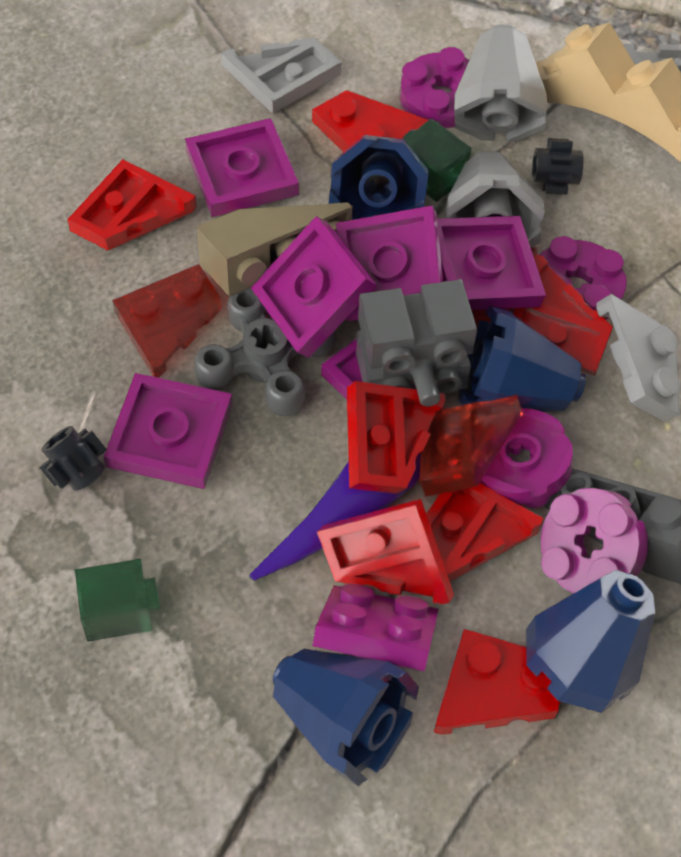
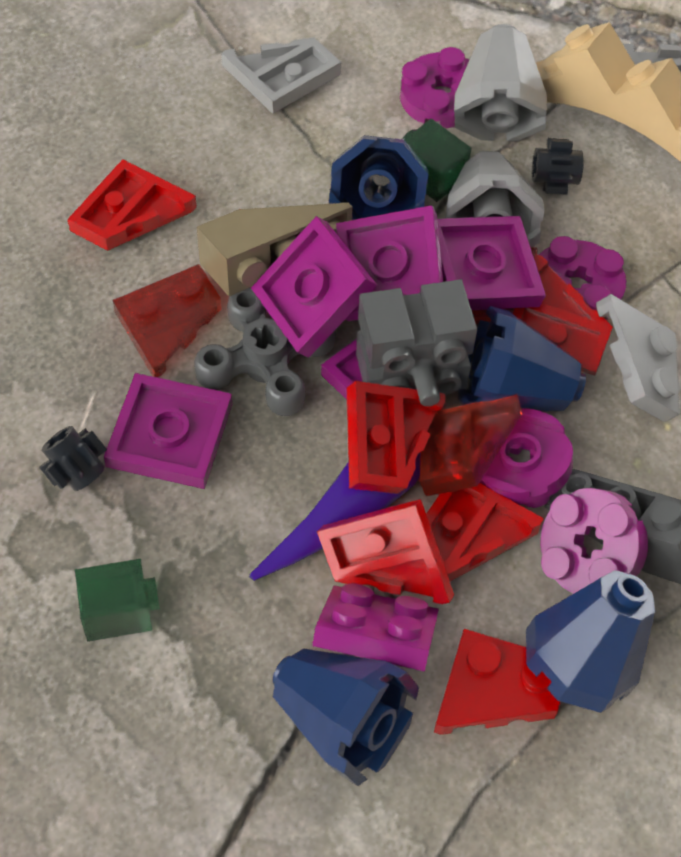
(241, 167): magenta plate -> none
(352, 116): red wing -> none

